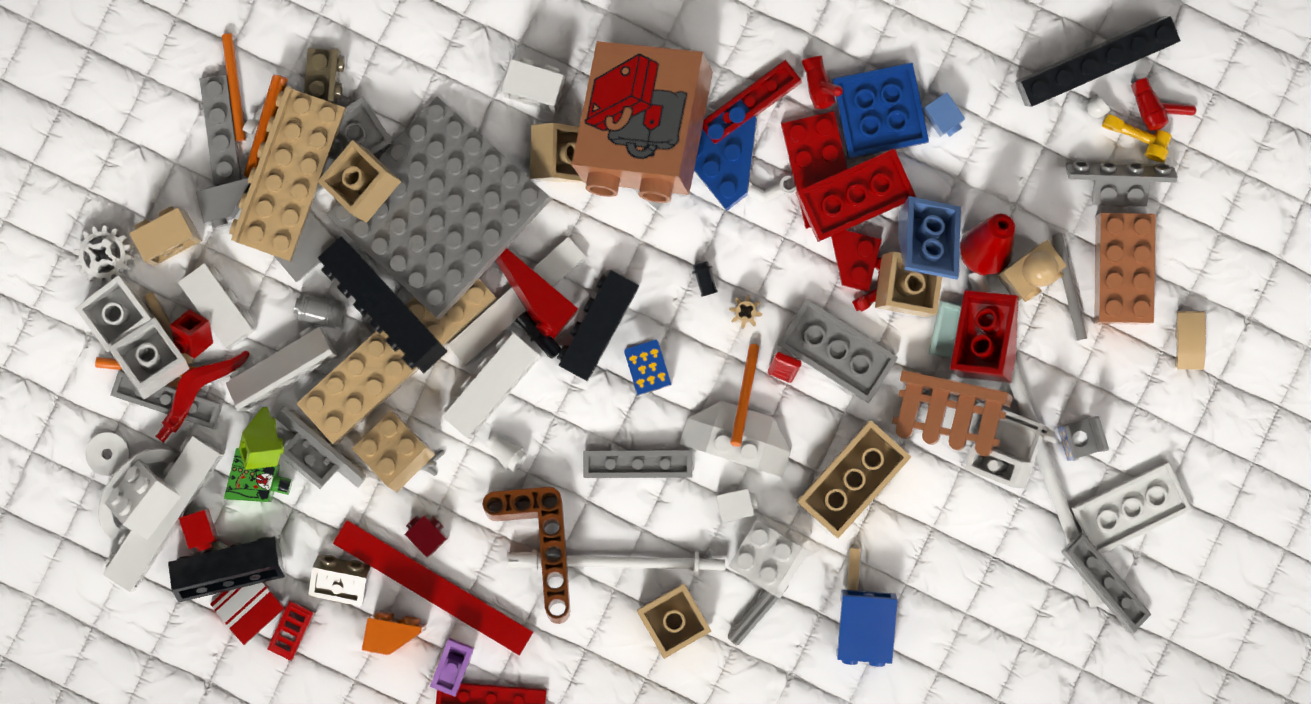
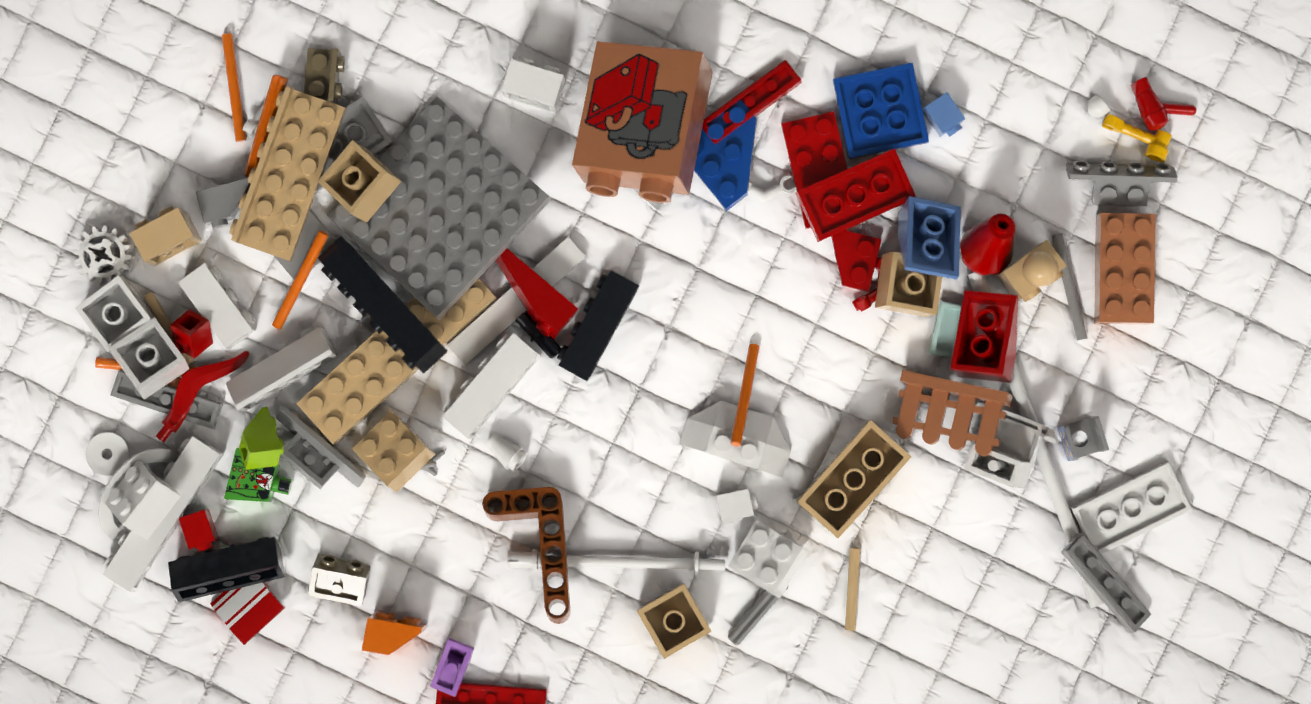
(220, 130): light grey plate -> none
(300, 279): none -> orange bar
(301, 610): red slope -> none
(320, 311): light grey head -> none
(426, 534): dark red brick -> none
(433, 587): red tile -> none
(553, 152): tan slope -> none
(637, 464): light grey plate -> none
(647, 367): blue piece -> none
(704, 278): black pin -> none
(744, 319): tan gear -> none
(784, 367): red slope -> none
(819, 86): red piece -> none
(837, 351): light grey plate -> none
(866, 627): blue panel -> none
(1097, 61): black brick -> none
(1190, 340): tan slope -> none

